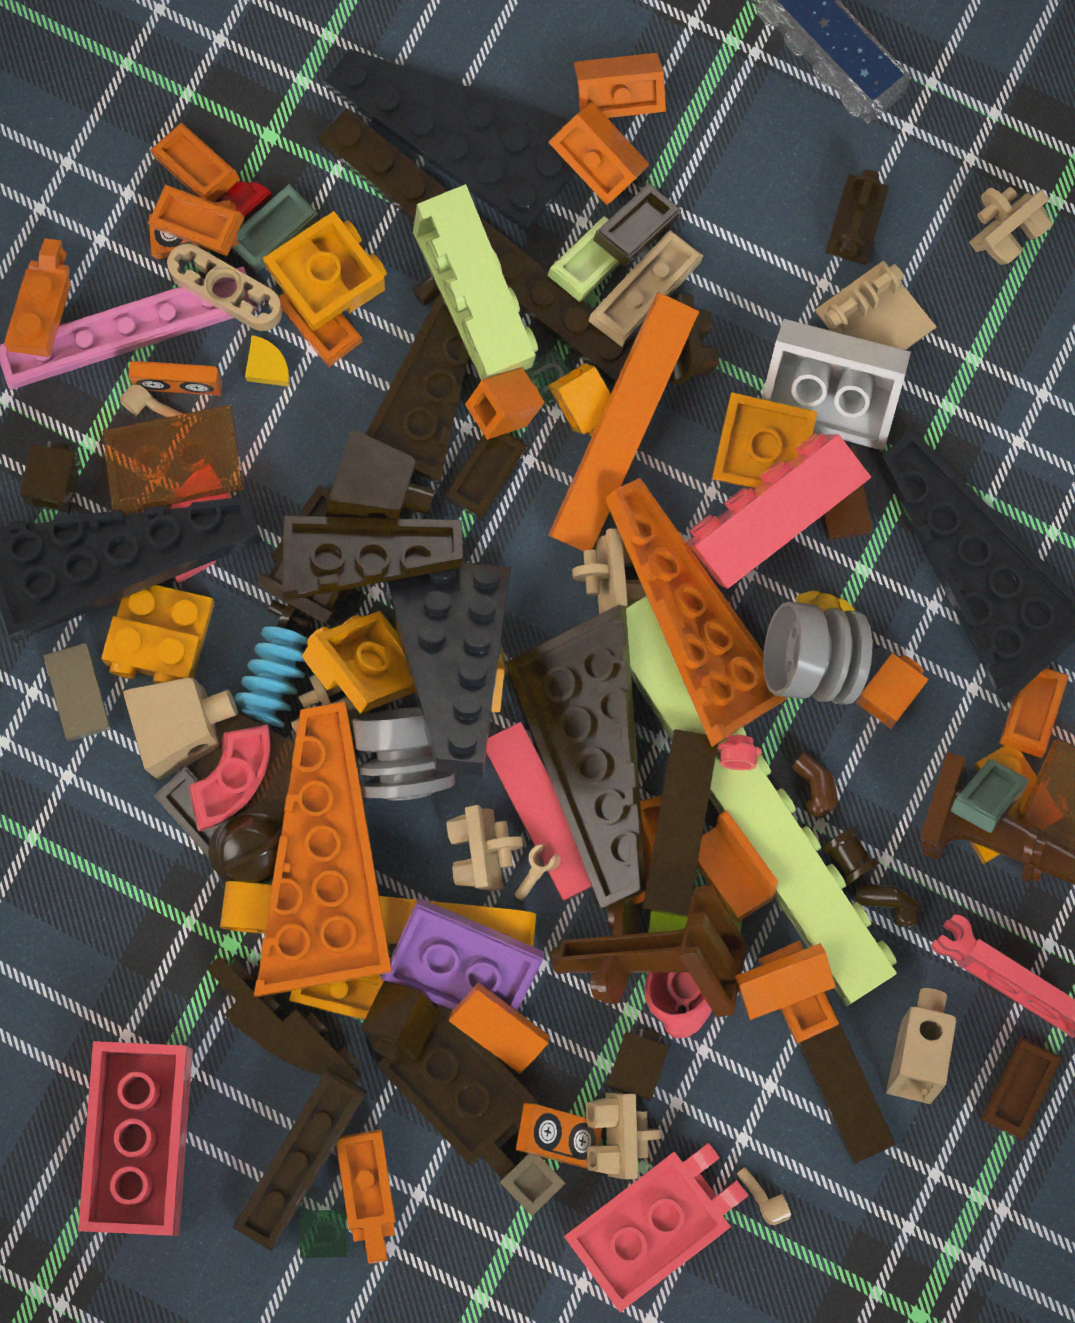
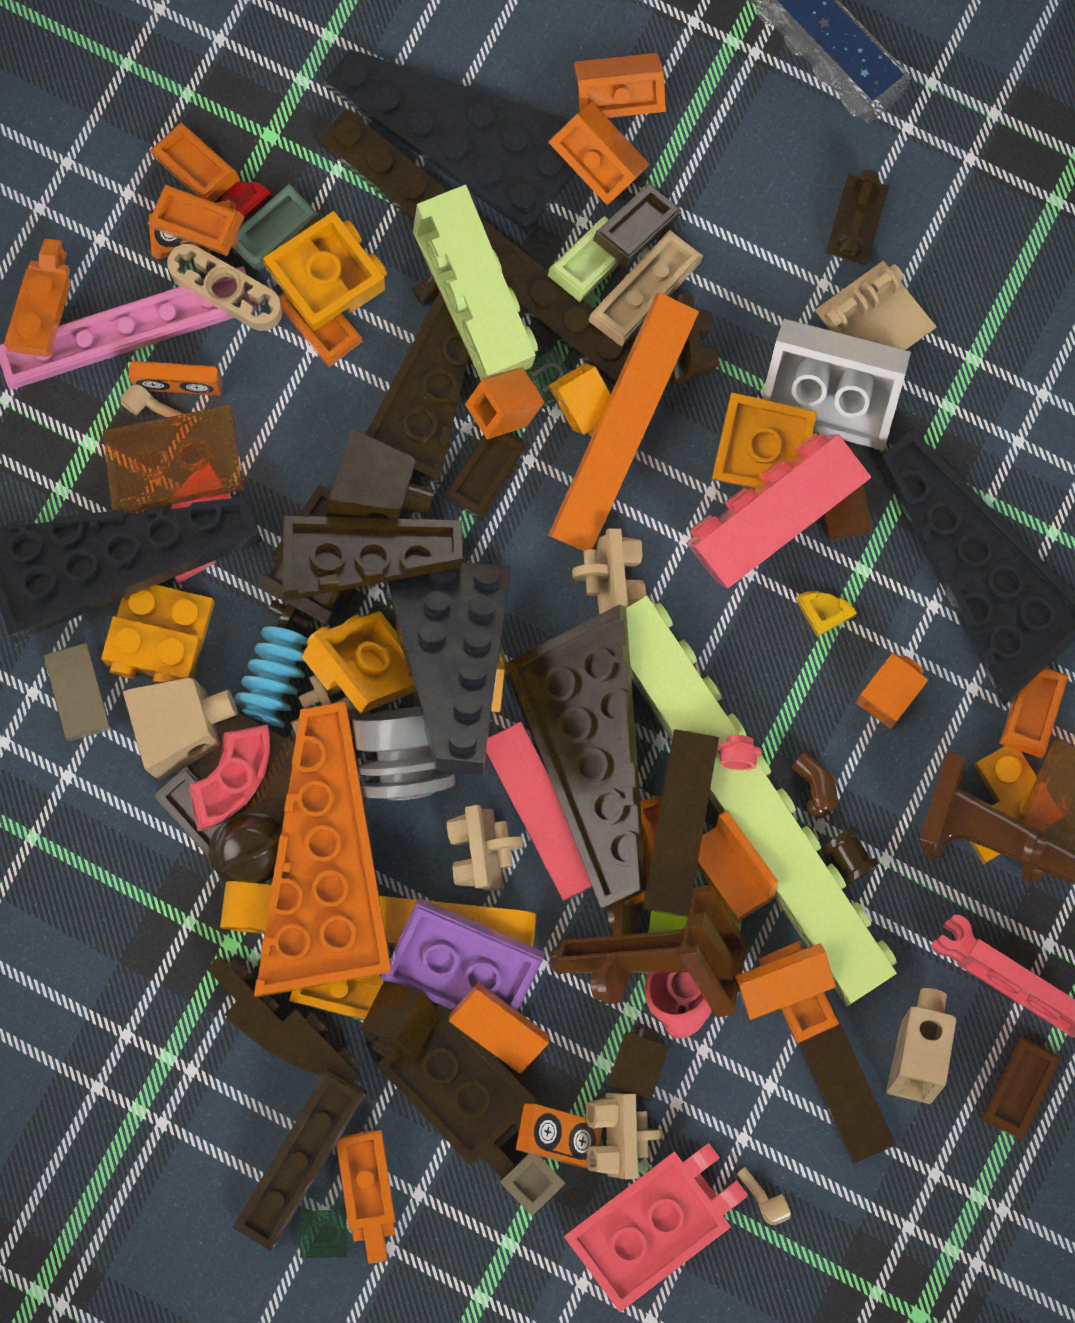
(50, 477): dark brown brick -> none
(135, 1138): coral brick -> none
(266, 364): yellow tile -> none
(536, 870): tan hand -> none
(702, 630): orange wing -> none
(817, 653): light grey wheel -> none
(892, 898): dark brown arm -> none
(990, 795): sand green tile -> none
(1025, 212): tan hips -> none

